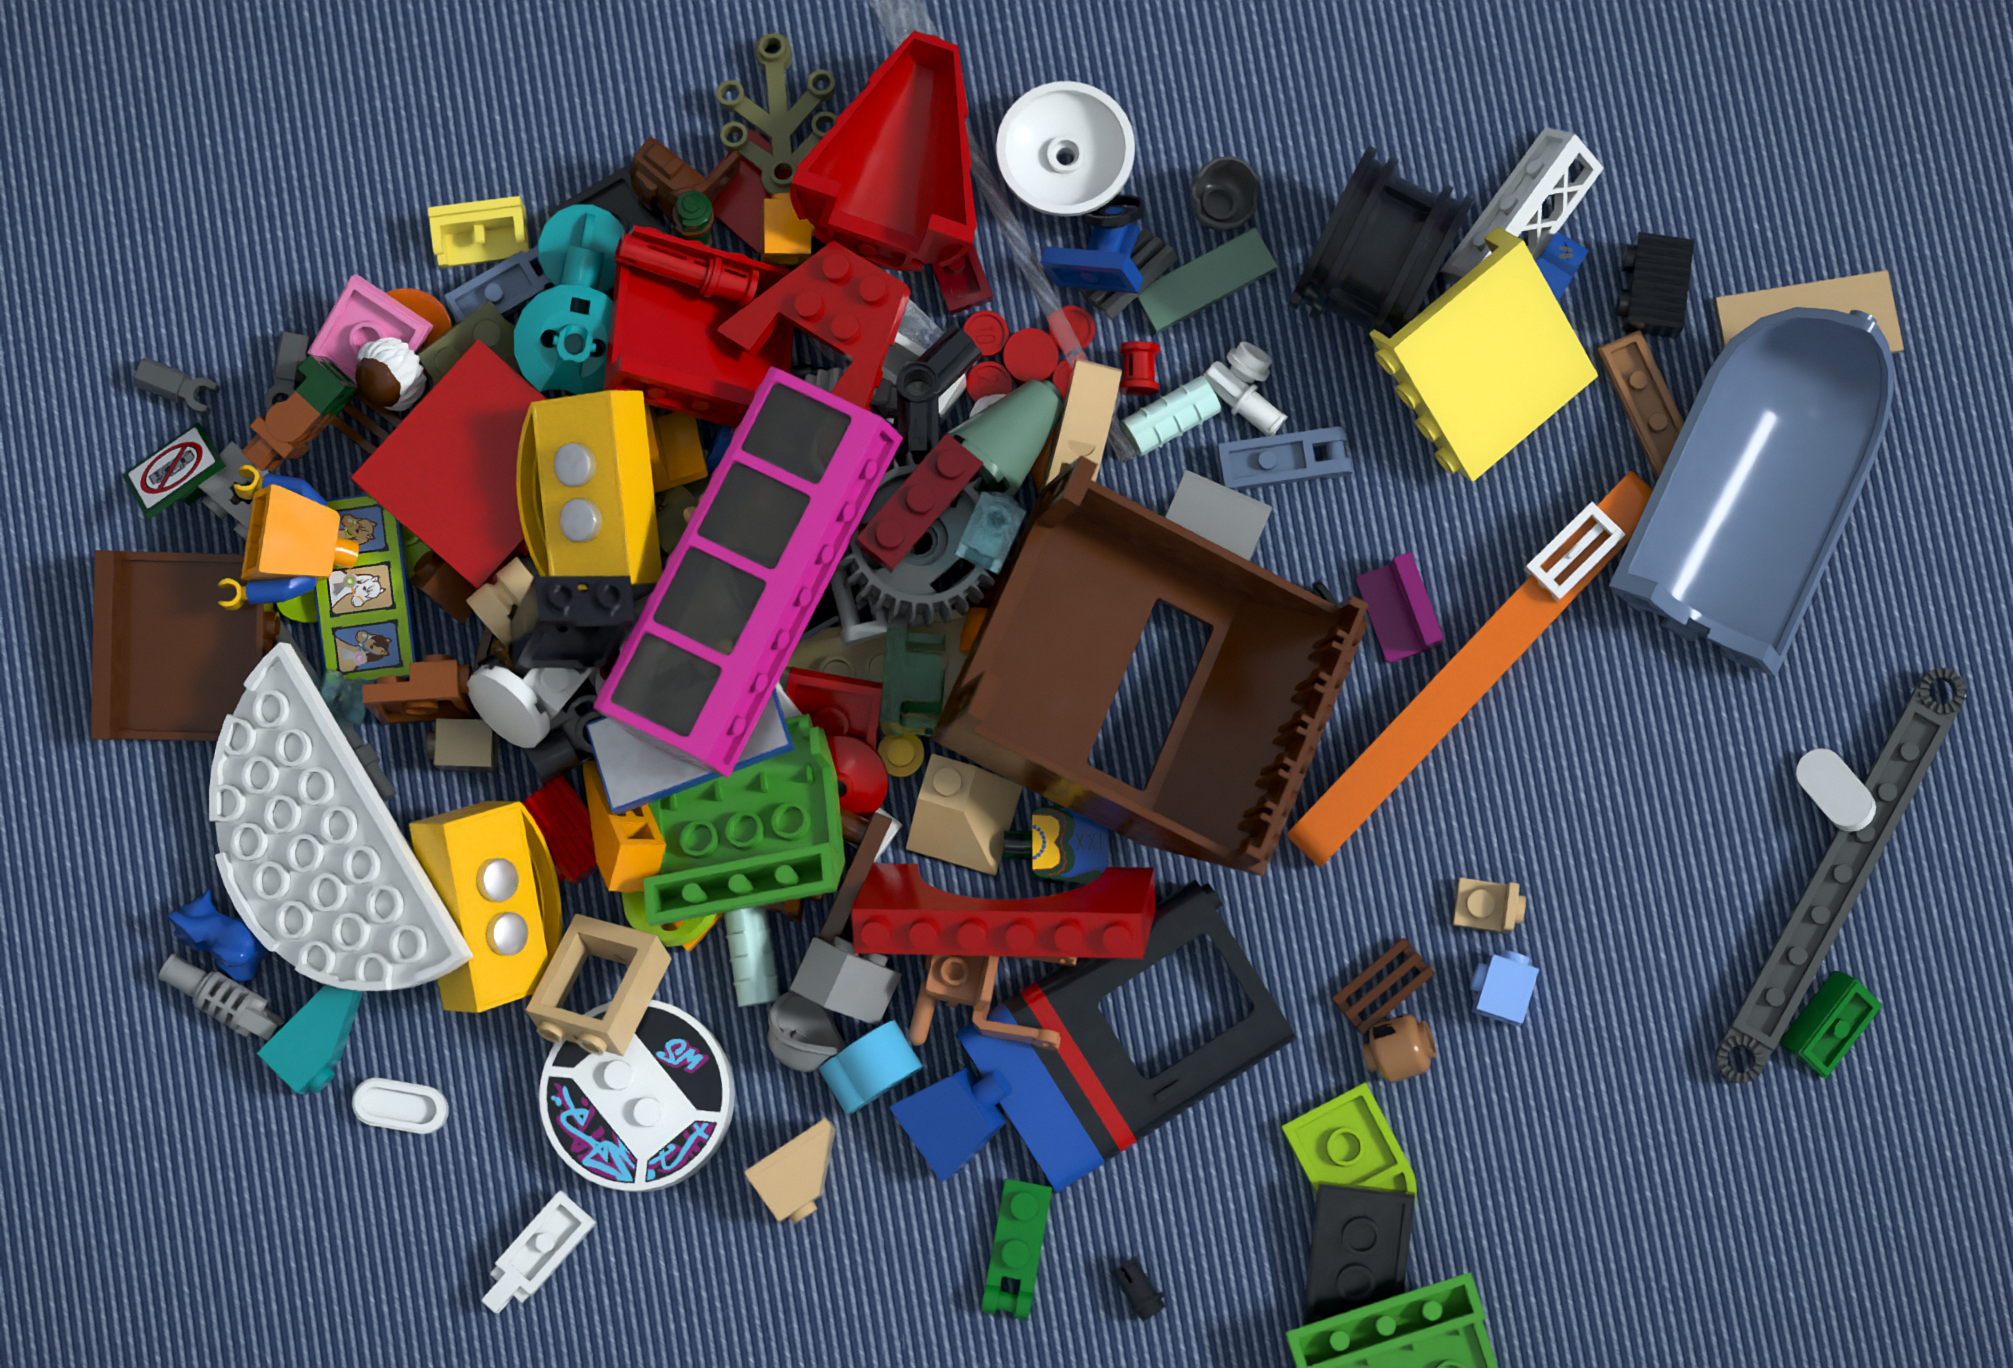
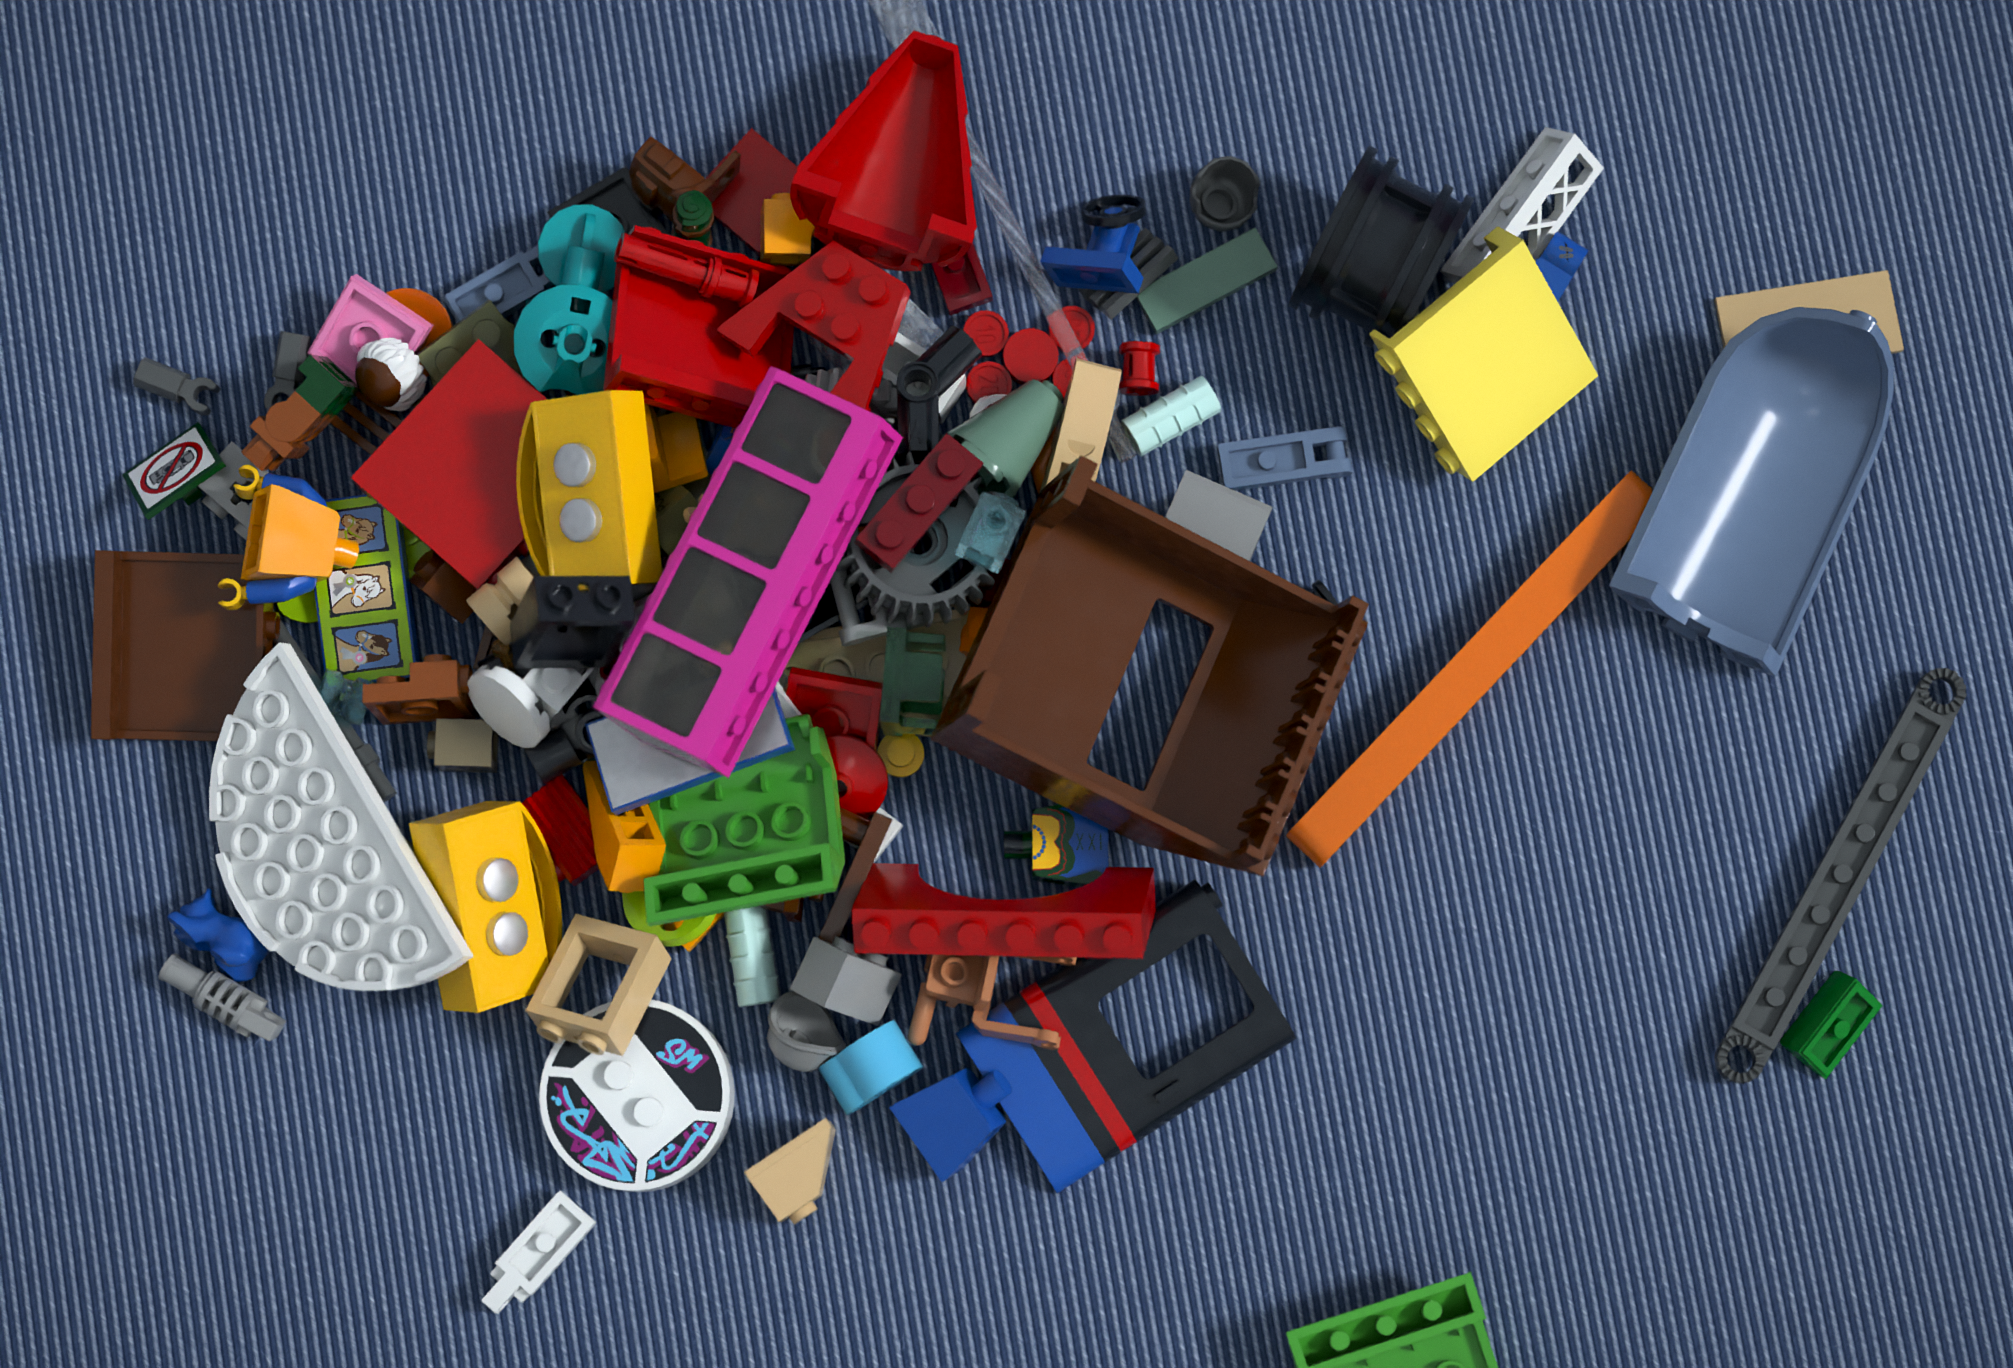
(313, 1040): teal slope -> none
(400, 1105): white tile -> none
(479, 231): light yellow hinge -> none
(779, 122): olive plant -> none
(963, 815): tan slope -> none
(1017, 1247): green plate -> none
(1071, 121): white dish -> none
(1138, 1289): black pin -> none
(1244, 399): white axle -> none
(1249, 362): white plate -> none
(1349, 1144): lime tile -> none
(1356, 1248): black tile -> none
(1399, 609): magenta panel -> none
(1399, 1048): medium nougat head -> none
(1413, 960): reddish brown tile -> none
(1488, 906): tan bracket -> none
(1504, 987): light blue brick -> none
(1546, 580): white tile -> none
(1643, 397): medium nougat tile -> none
(1656, 284): black brick -> none
(1836, 790): white tile -> none

